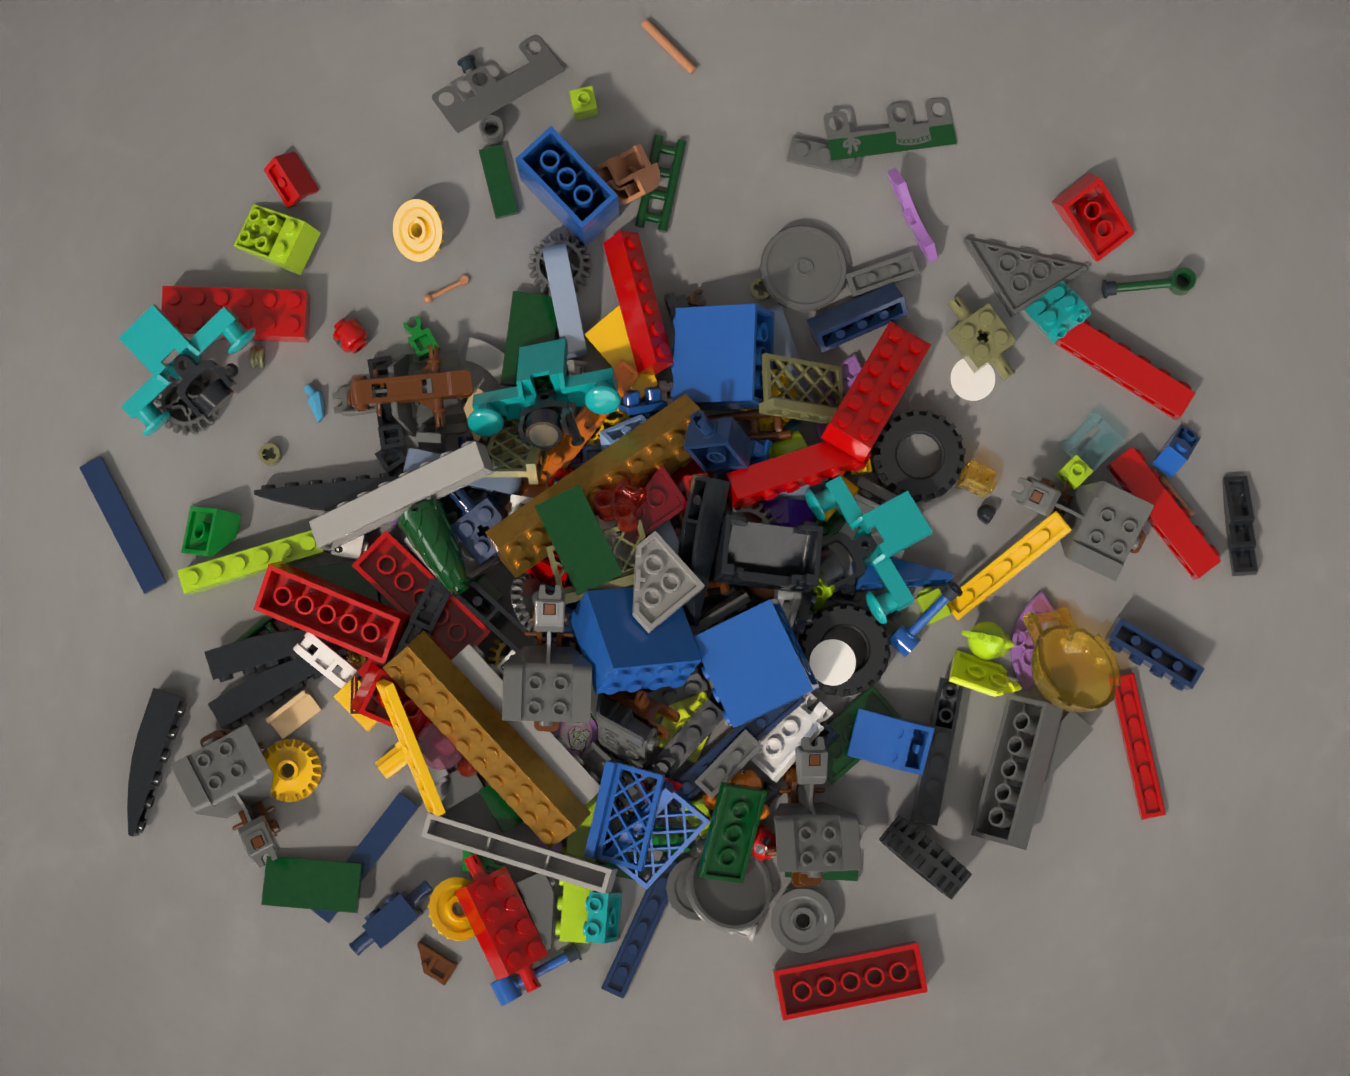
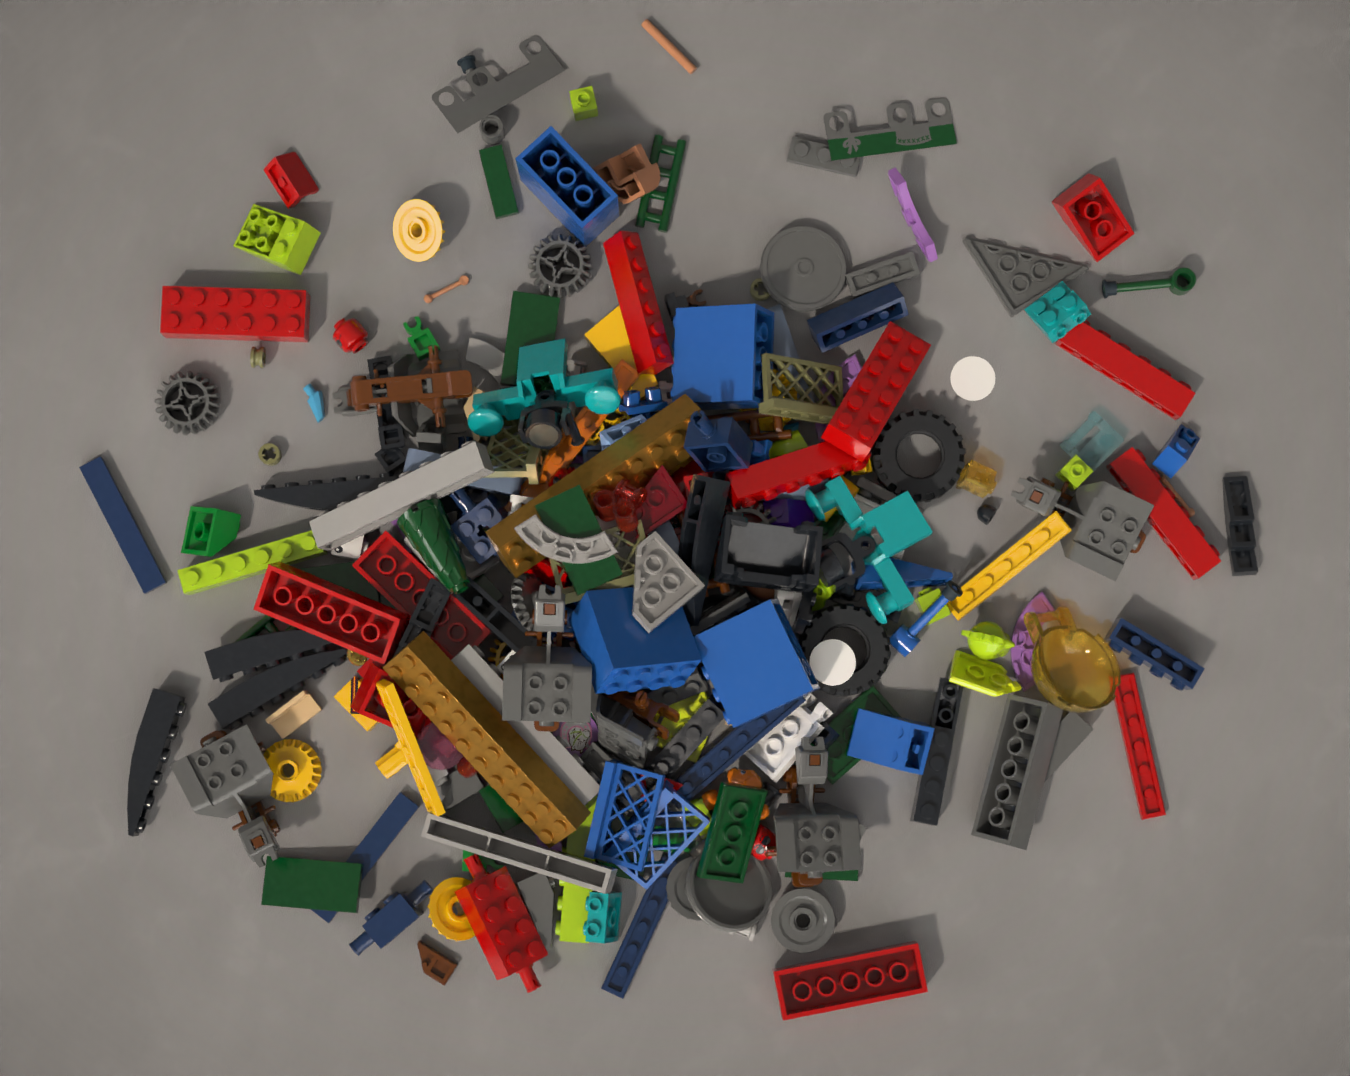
(155, 338): teal piece -> none
(325, 659): white plate -> none
(509, 989): blue piece -> none
(564, 548): none -> light grey tile
(565, 299): sand blue beam -> none
(728, 763): dark grey plate -> none
(925, 856): black tyre -> none
(981, 323): olive brick -> none

